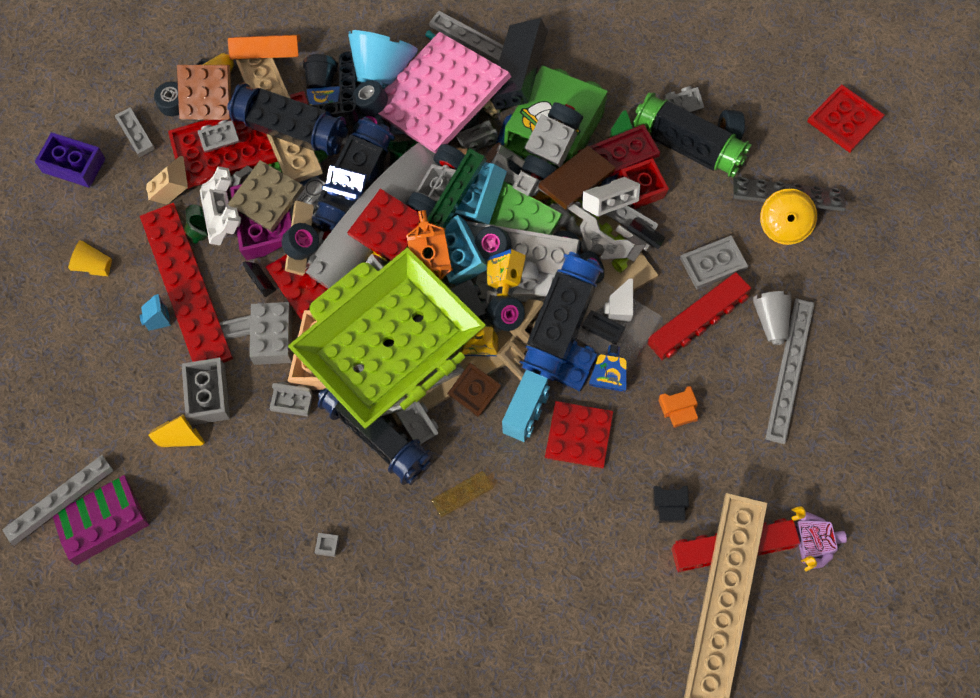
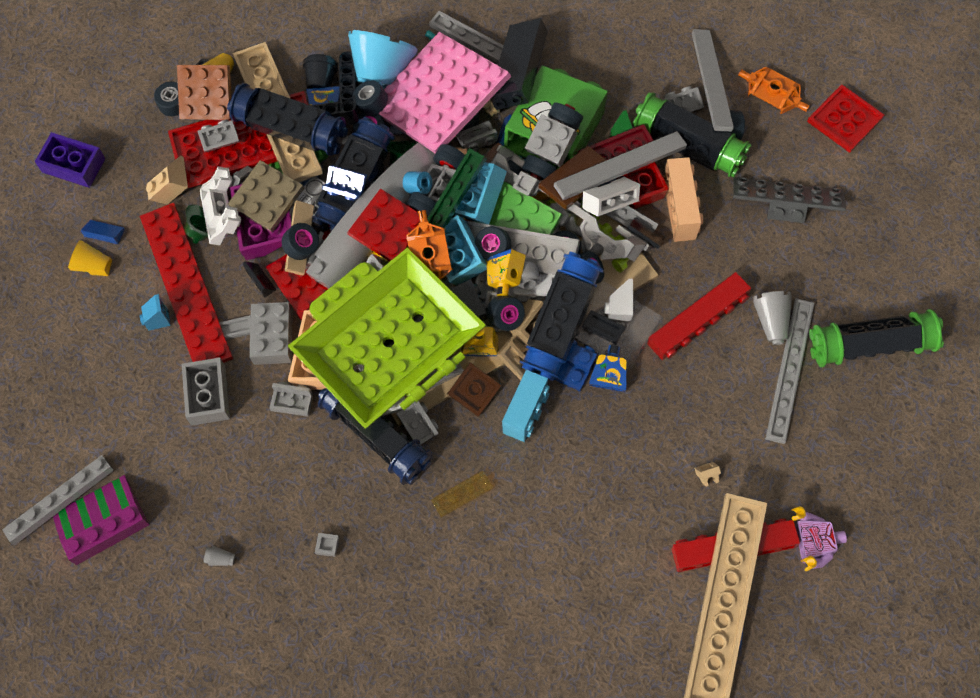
(102, 231): none -> blue slope
(134, 132): light grey plate -> none
(176, 434): yellow slope -> none
(218, 557): none -> light grey cone
(263, 46): orange panel -> none
(417, 182): none -> dark azure piece
(579, 434): red plate -> none
(619, 165): none -> light grey tile
(670, 504): black piece -> none
(679, 407): orange piece -> none
(682, 199): none -> light nougat brick
(706, 471): none -> tan tile
(712, 80): none -> light grey tile
(713, 262): light grey plate -> none
(779, 207): yellow hat -> none
(784, 98): none -> orange plate
(876, 336): none -> brick

